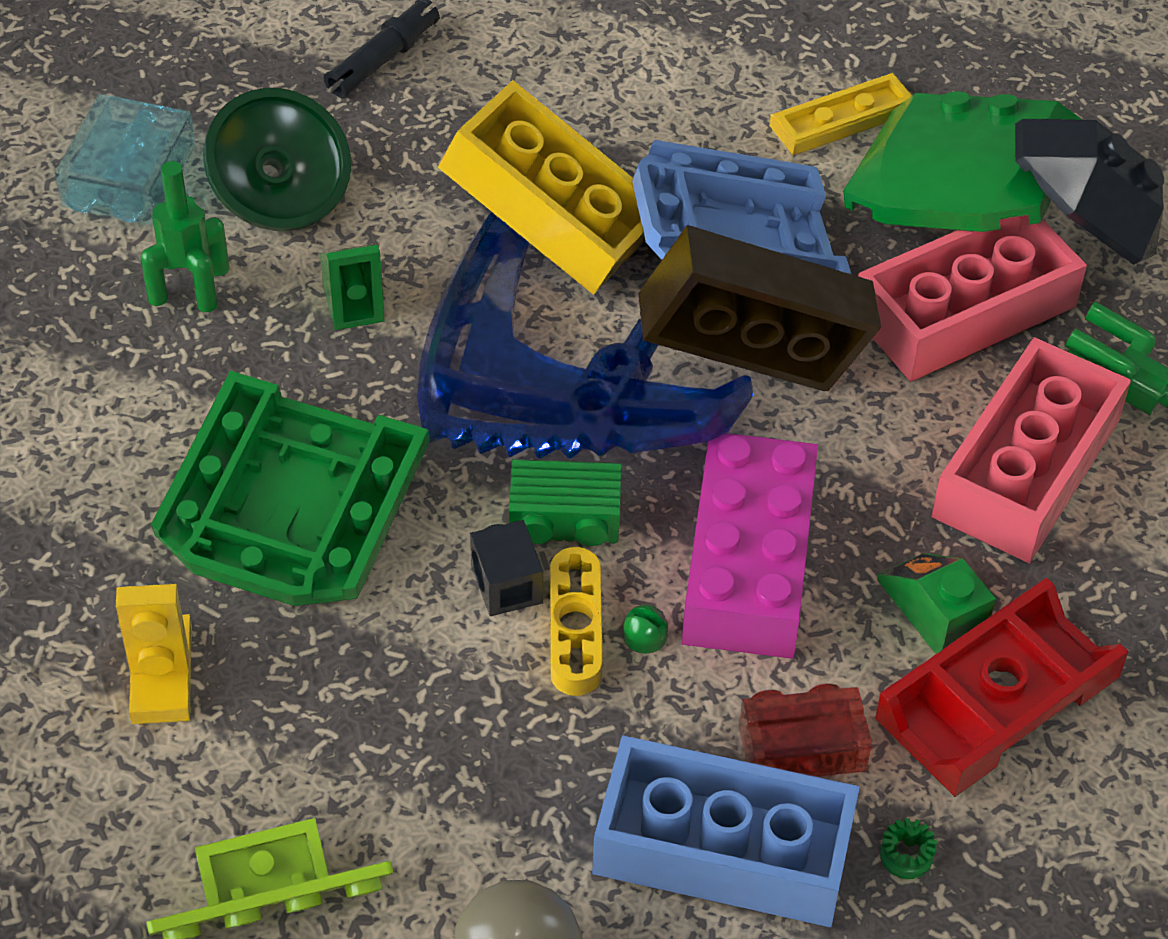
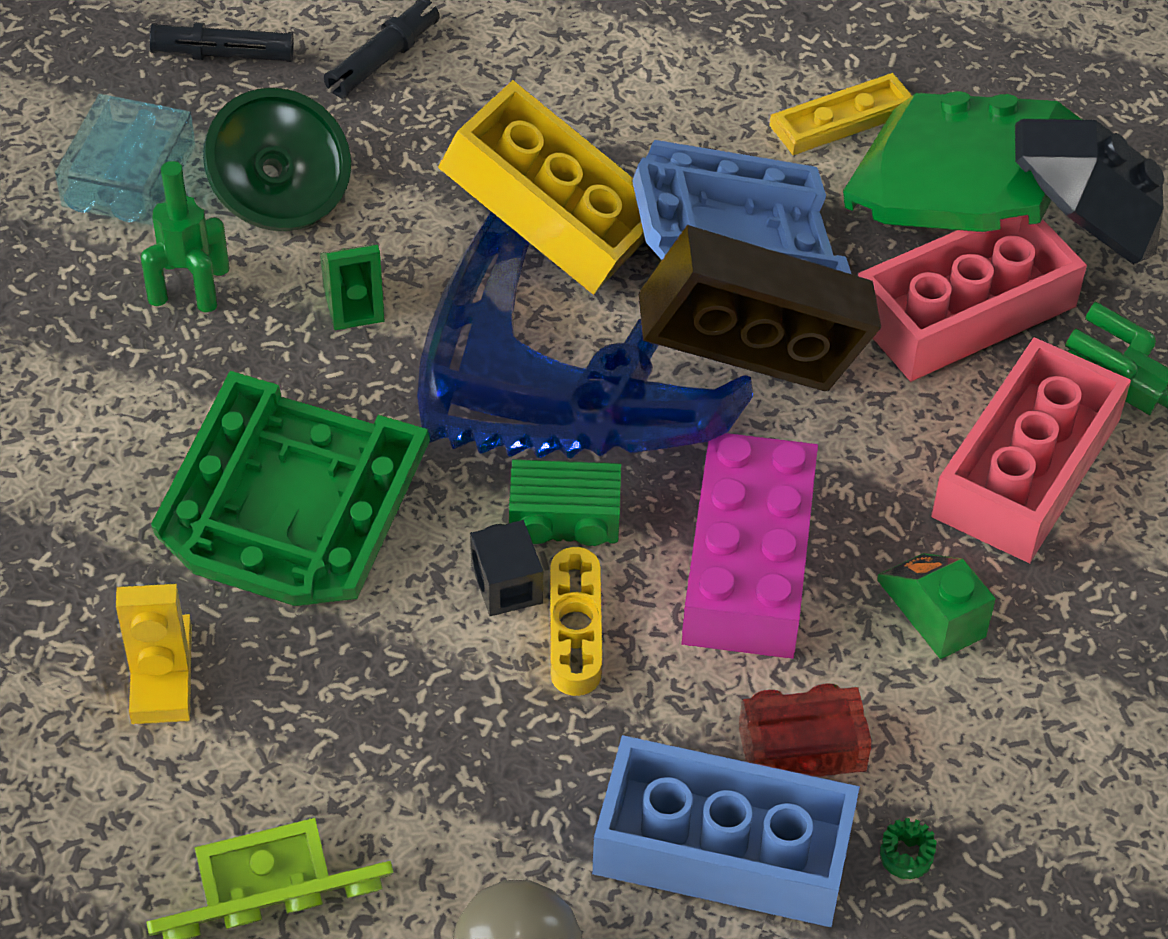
(169, 40): none -> black pin
(641, 629): green hinge -> none
(962, 720): red piece -> none

